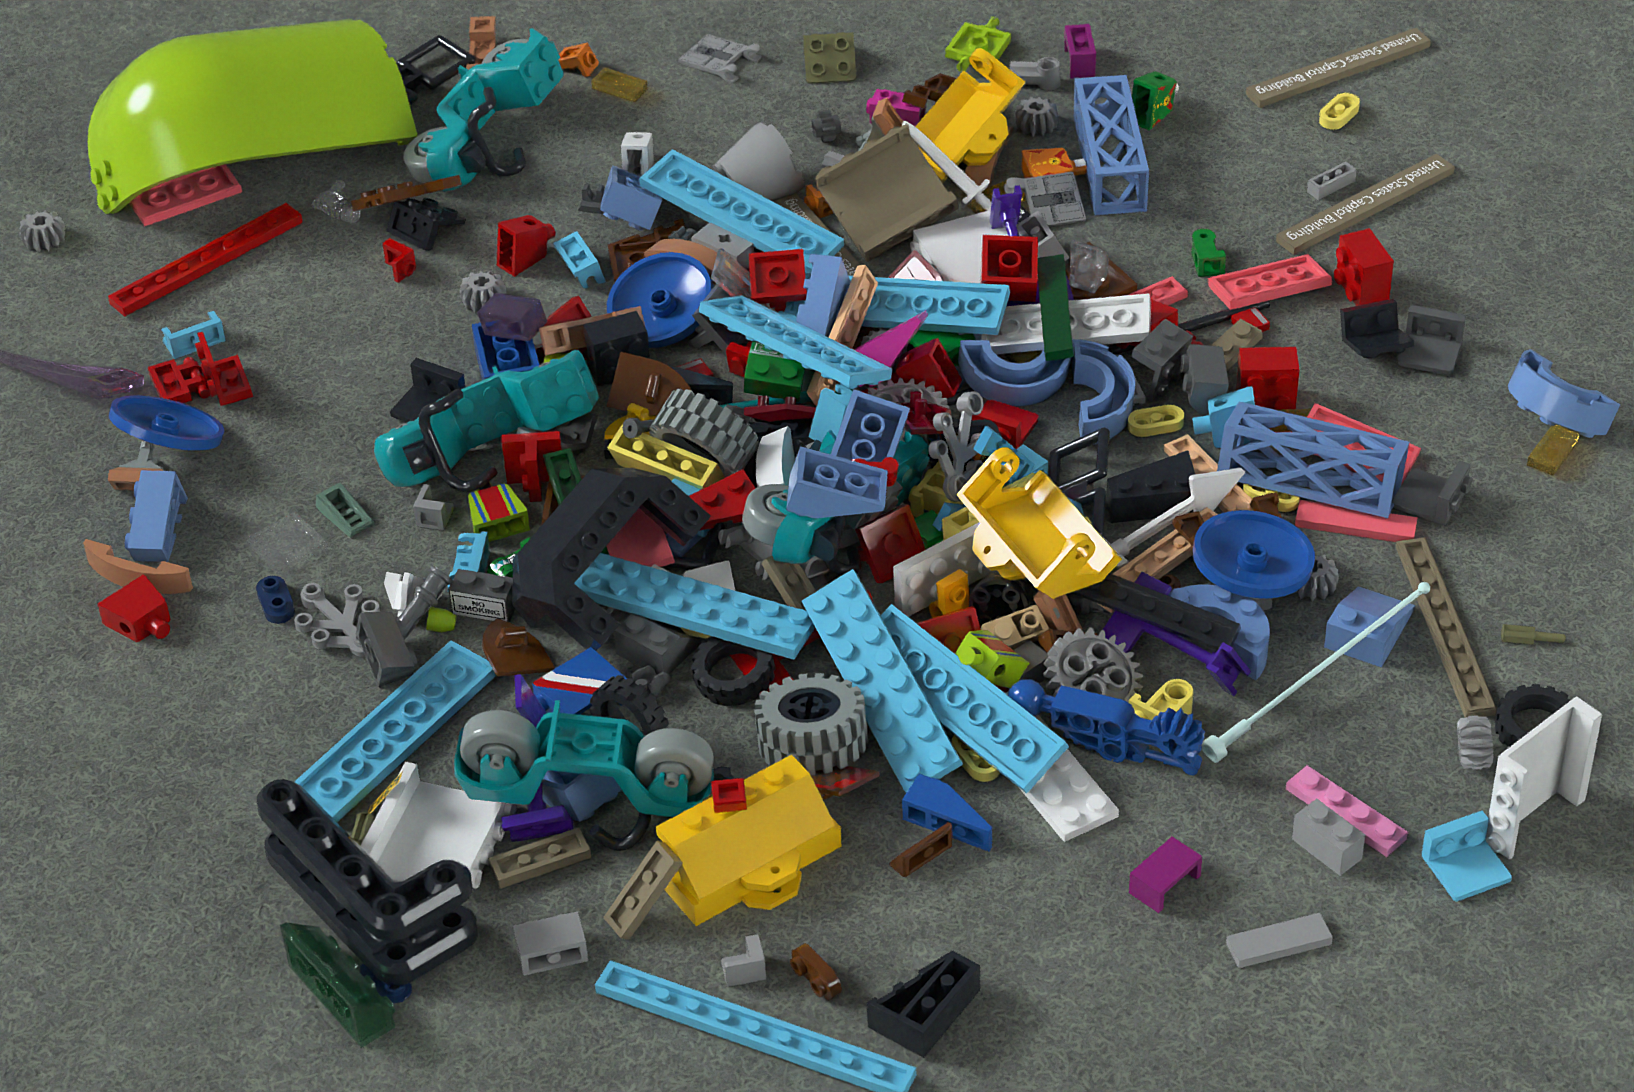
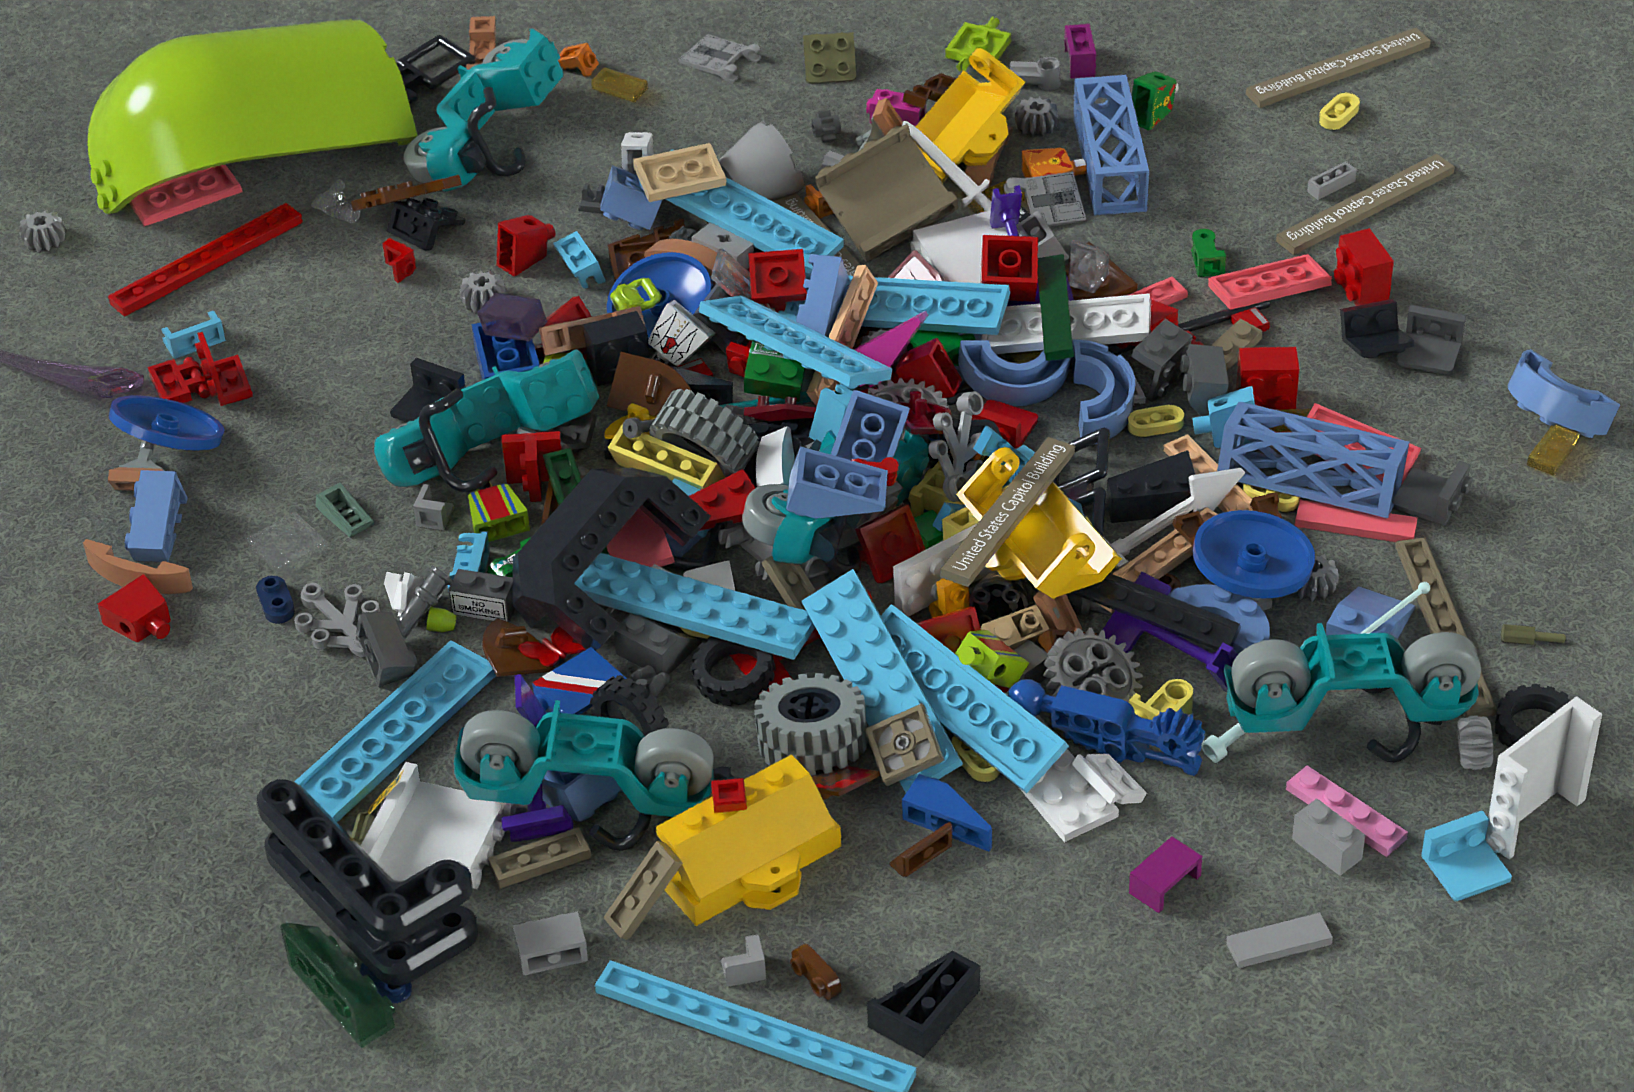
(551, 651): none -> red piece
(628, 296): none -> lime piece
(678, 335): none -> white torso
(679, 172): none -> tan plate
(904, 744): none -> dark tan piece
(1007, 512): none -> dark tan tile
(1109, 778): none -> white plate
(1281, 685): none -> piece

